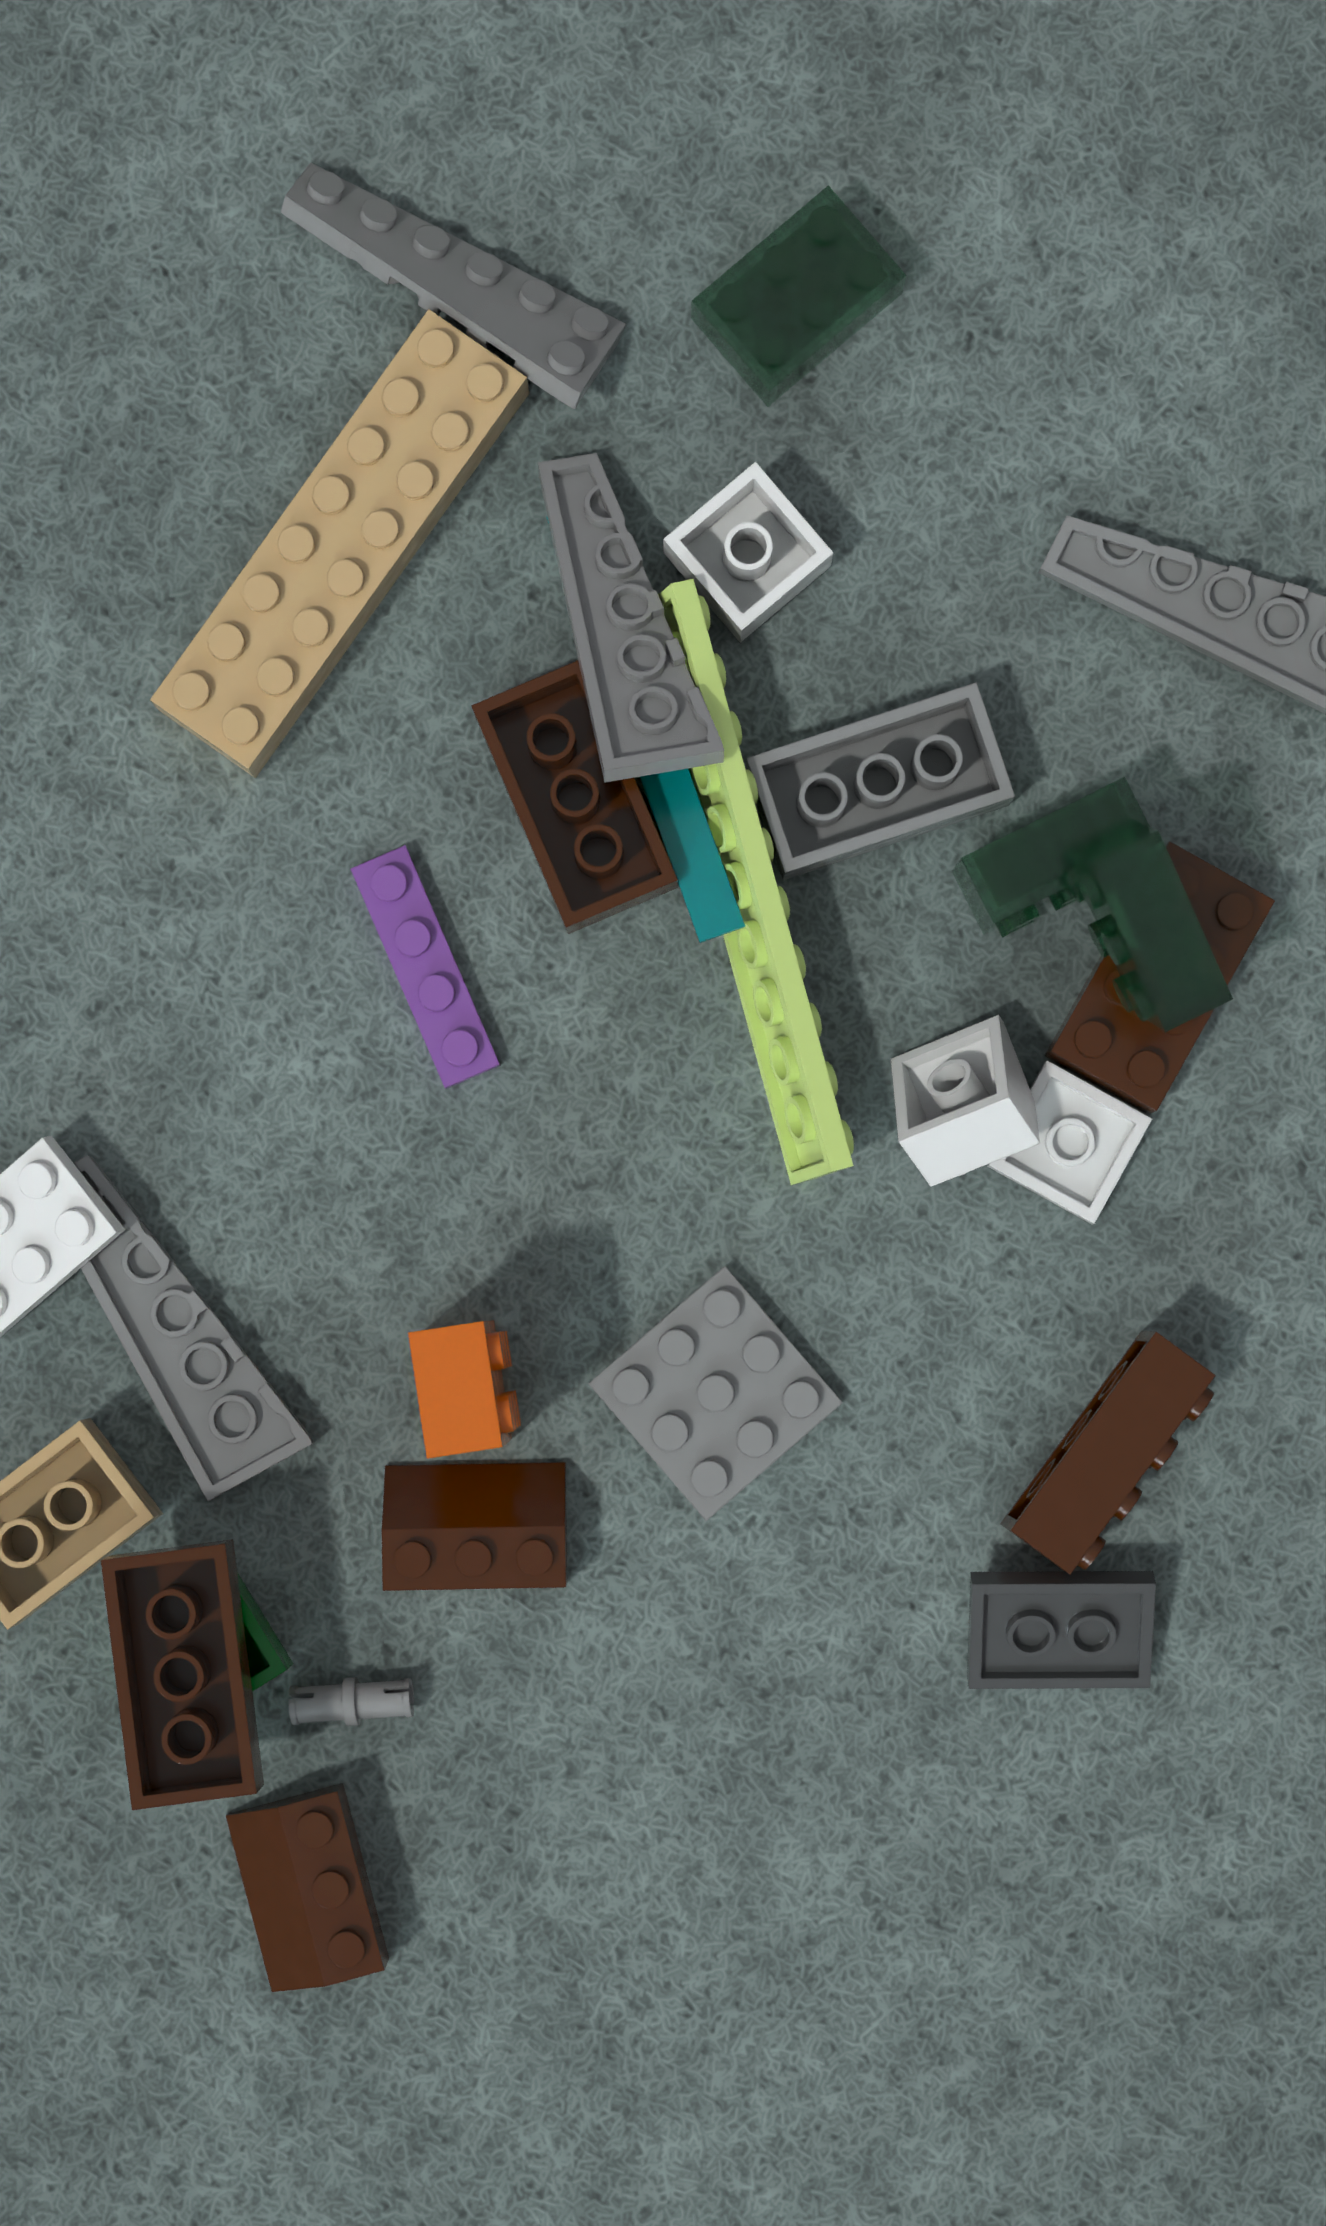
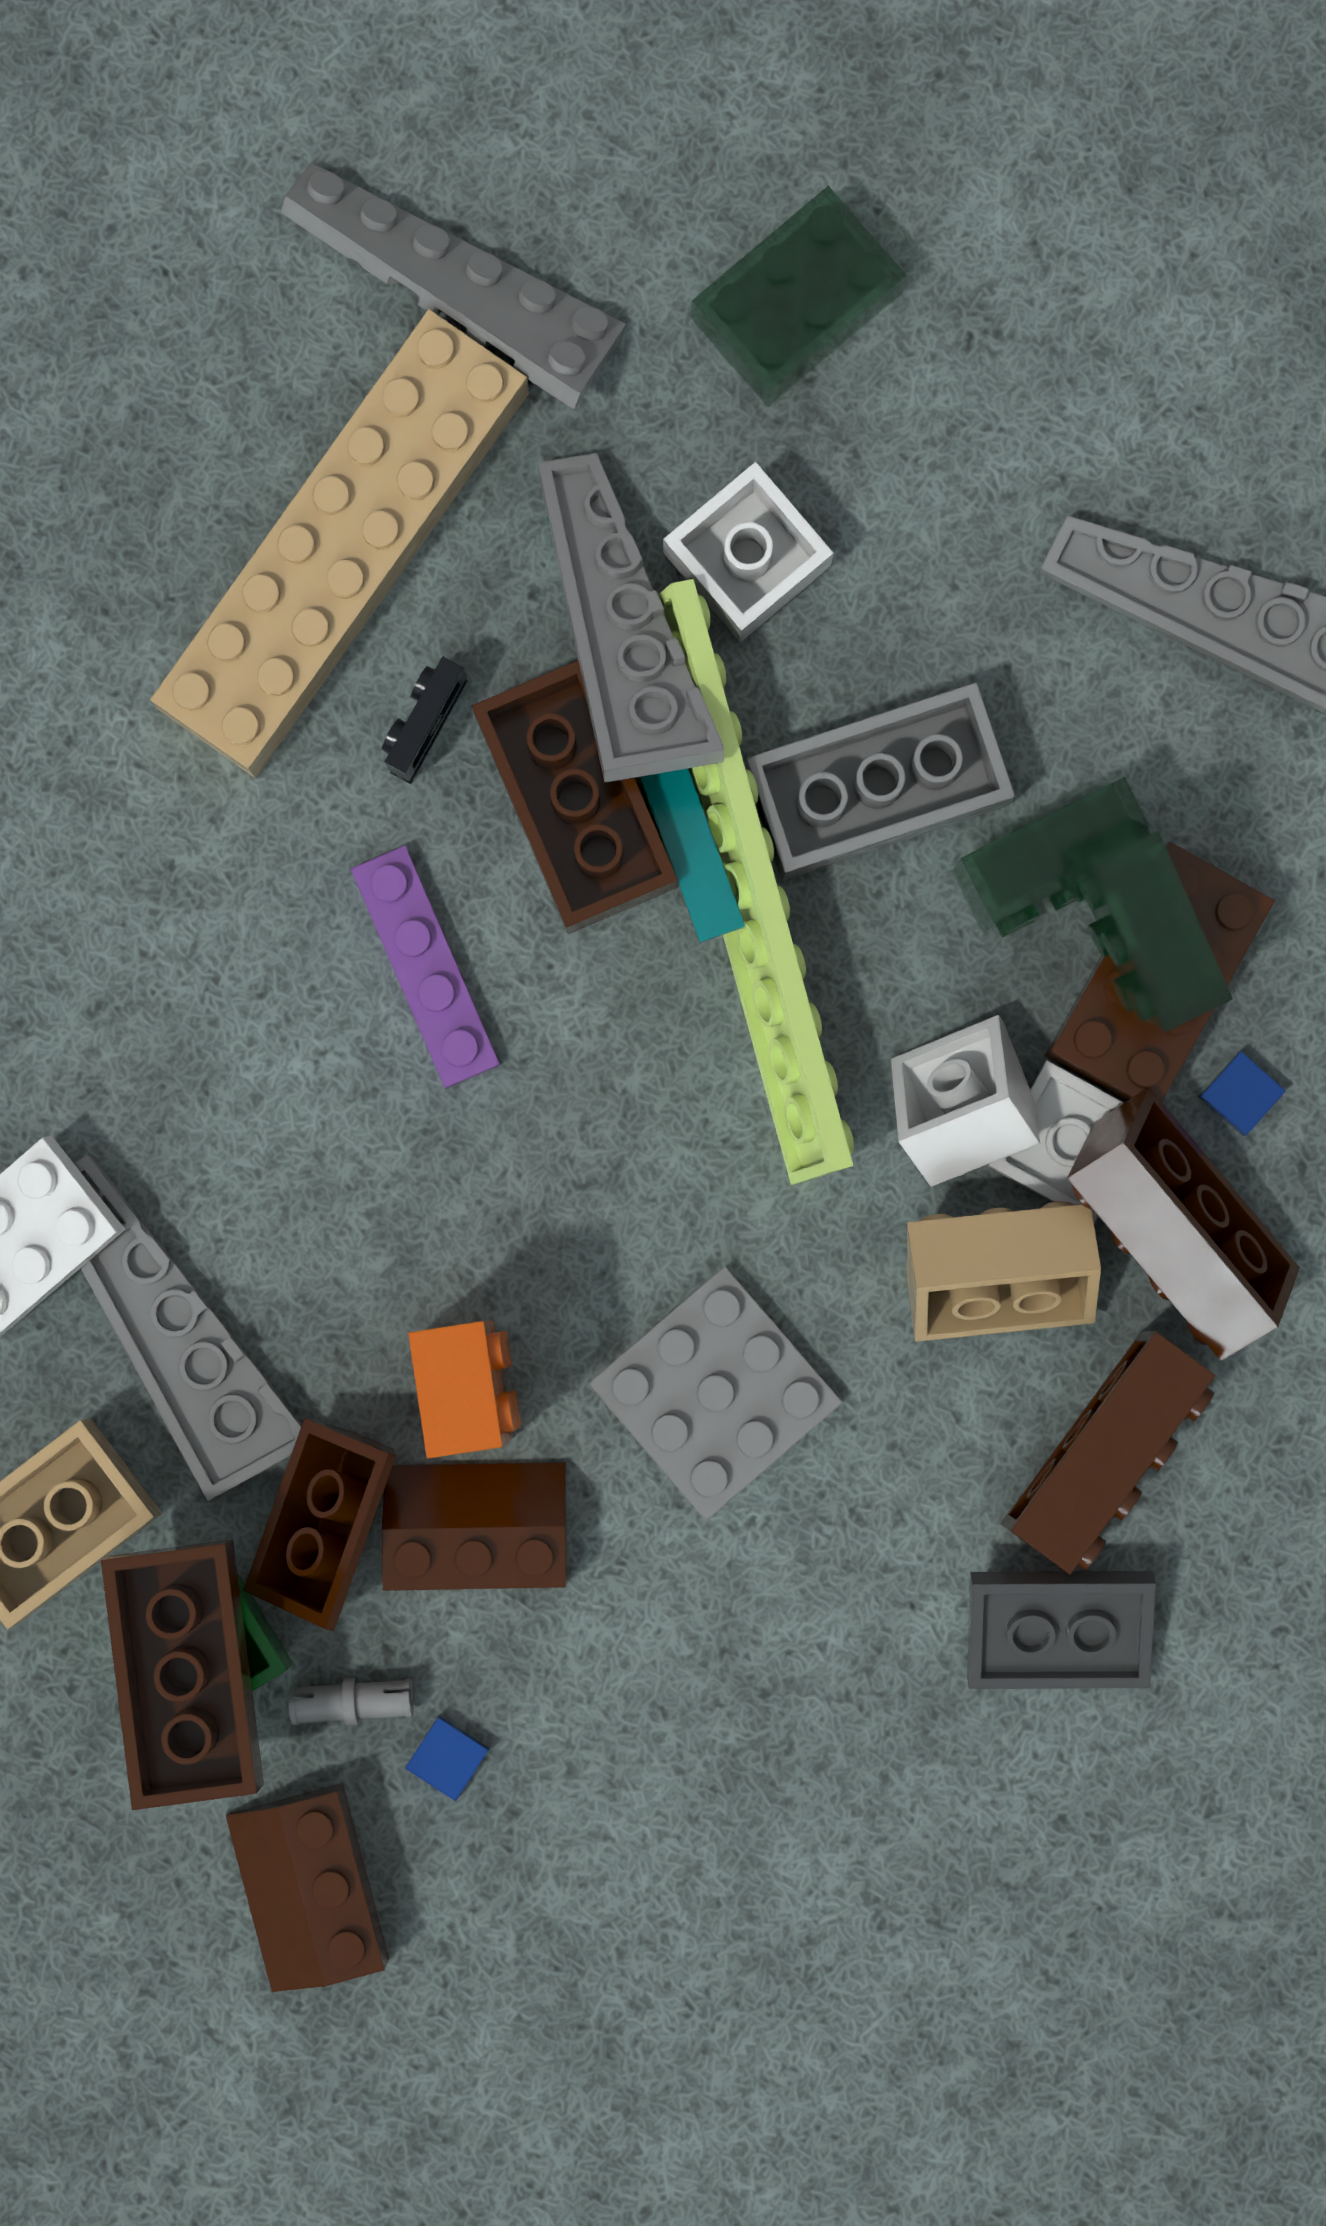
(320, 1522): none -> reddish brown slope
(435, 697): none -> black plate
(447, 1758): none -> blue tile
(1002, 1271): none -> tan brick
(1184, 1225): none -> brick
(1242, 1093): none -> blue tile

